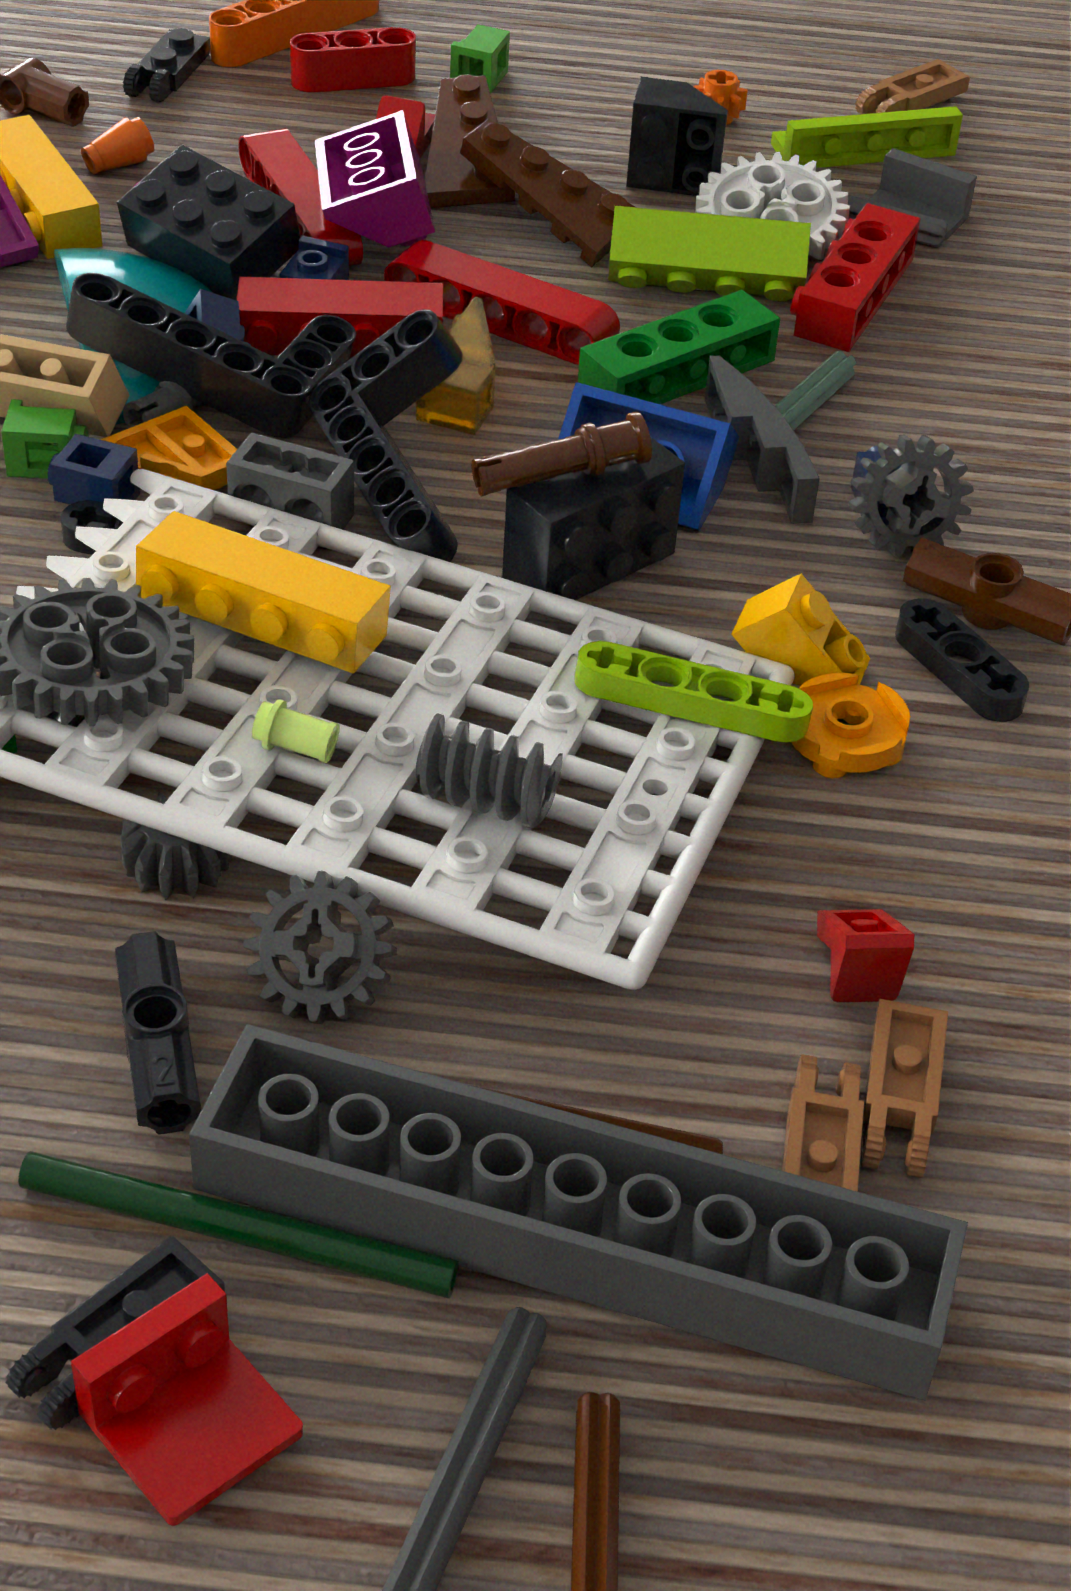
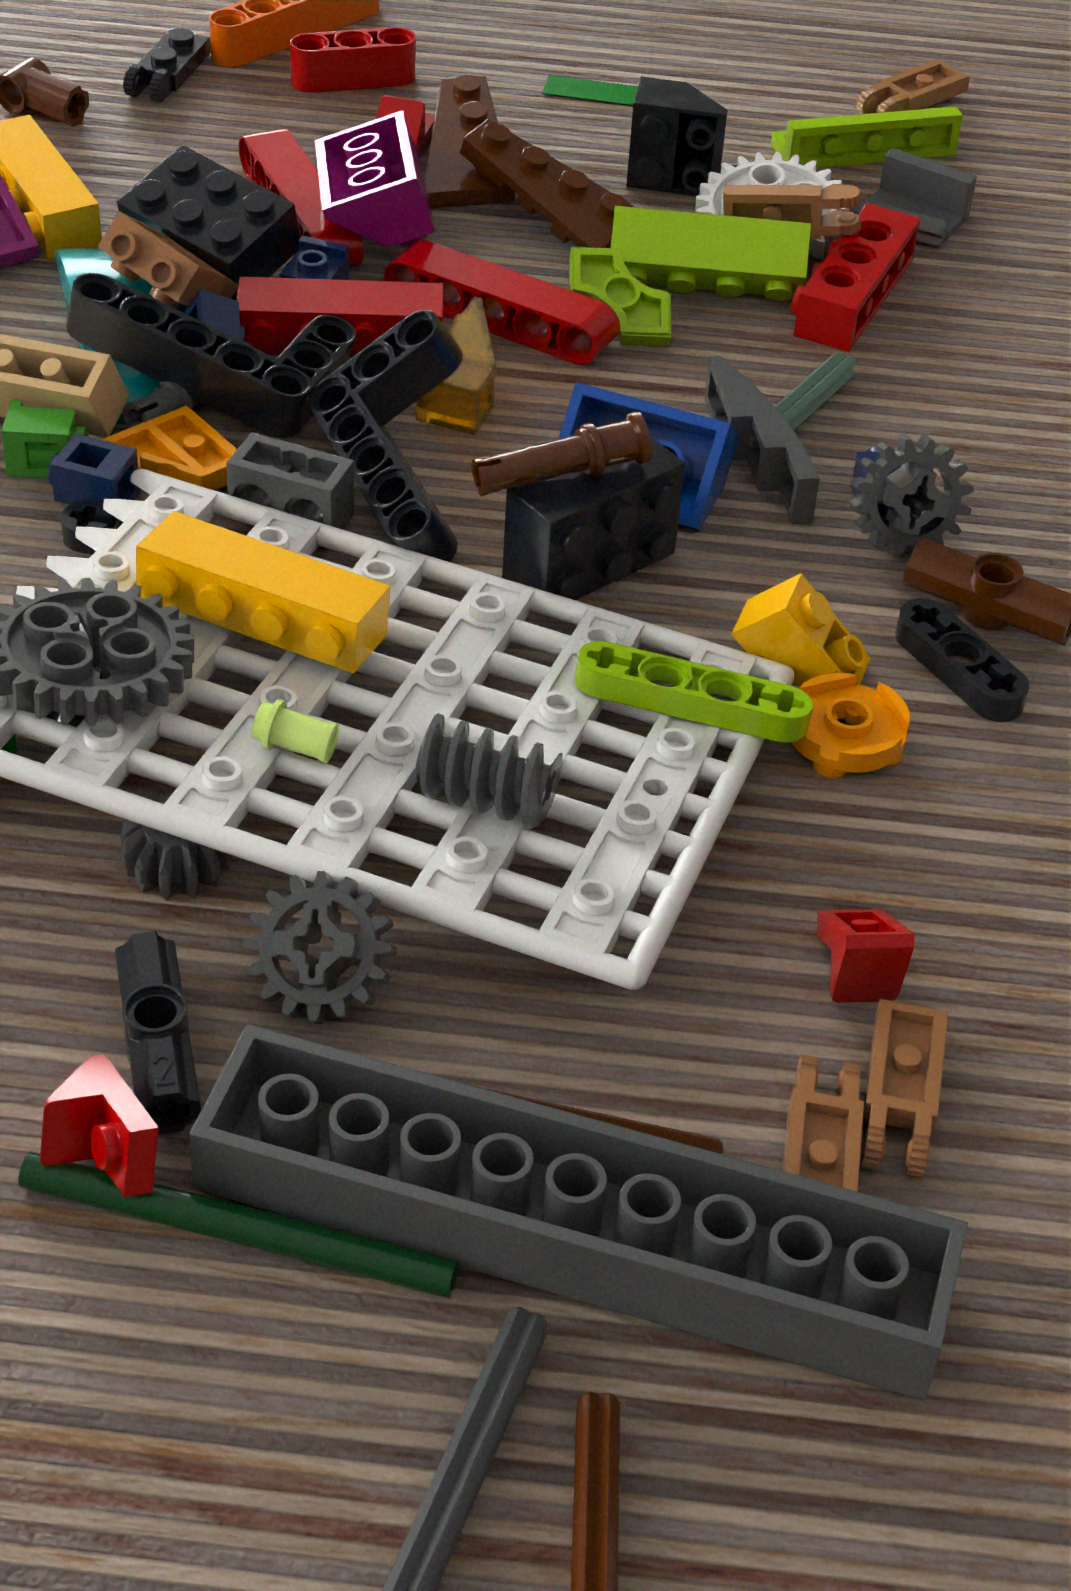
(103, 1121): none -> red slope
(115, 1305): black hinge -> none
(119, 146): orange cone -> none
(162, 262): none -> medium nougat plate
(182, 1402): red bracket -> none
(481, 54): bright green brick -> none
(590, 90): none -> green sticker
(641, 310): none -> lime tile
(674, 352): green brick -> none
(724, 89): orange gear -> none
(797, 204): none -> medium nougat hinge

